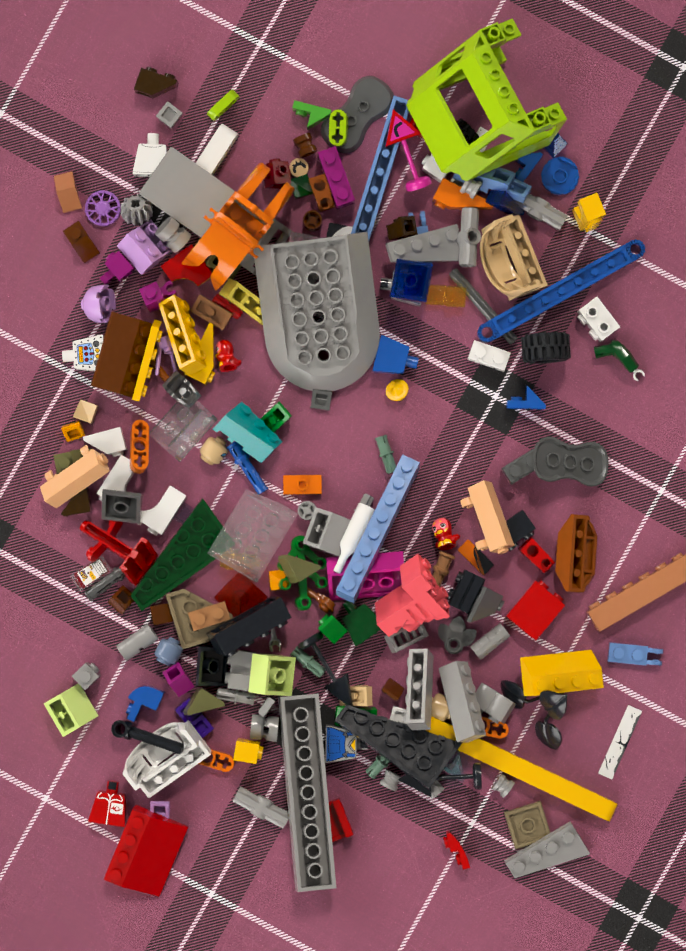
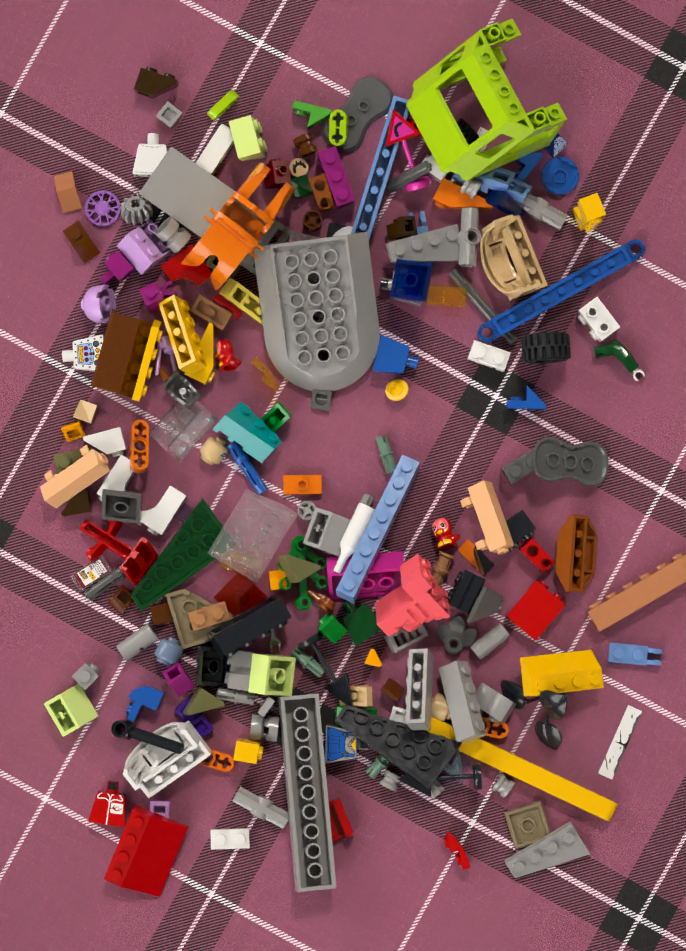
(230, 838): none -> white plate
(247, 138): none -> yellowish green slope
(268, 378): none -> clear yellow slope
(373, 659): none -> light orange slope
(409, 176): none -> dark grey axle

